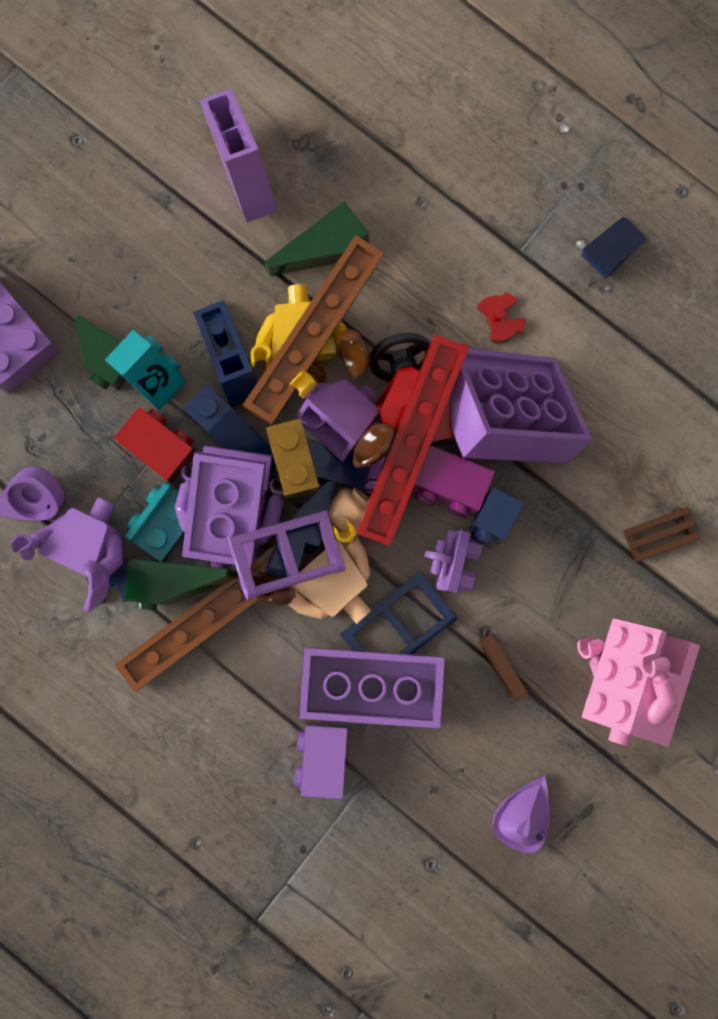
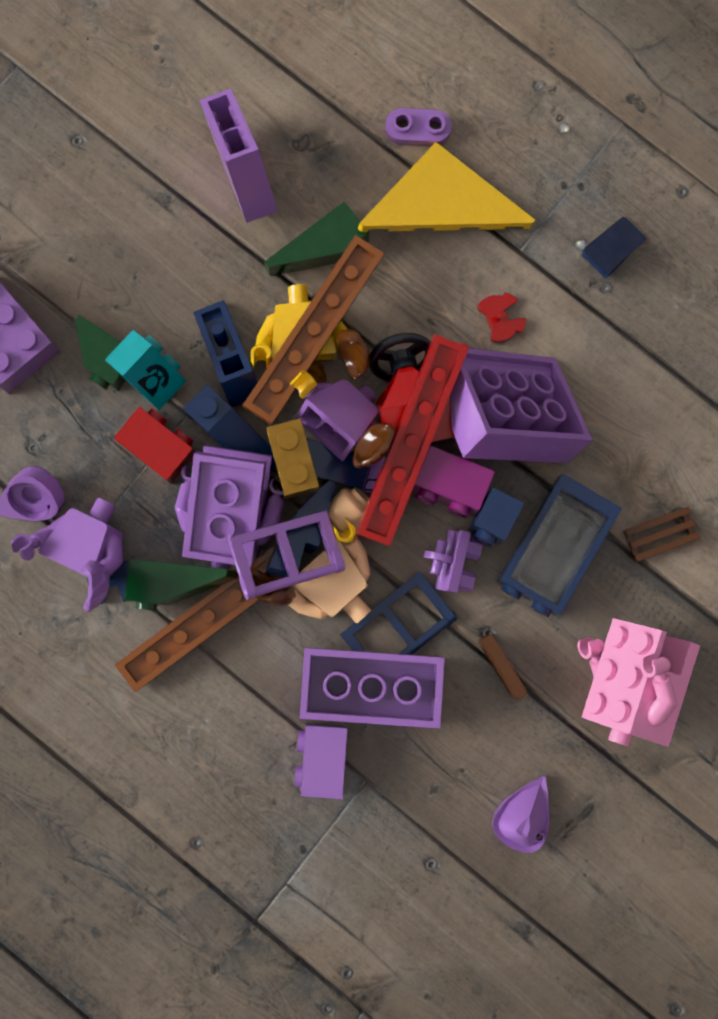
(158, 526): teal bracket -> none
(418, 129): none -> medium lavender plate
(444, 196): none -> yellow tile
(558, 546): none -> piece

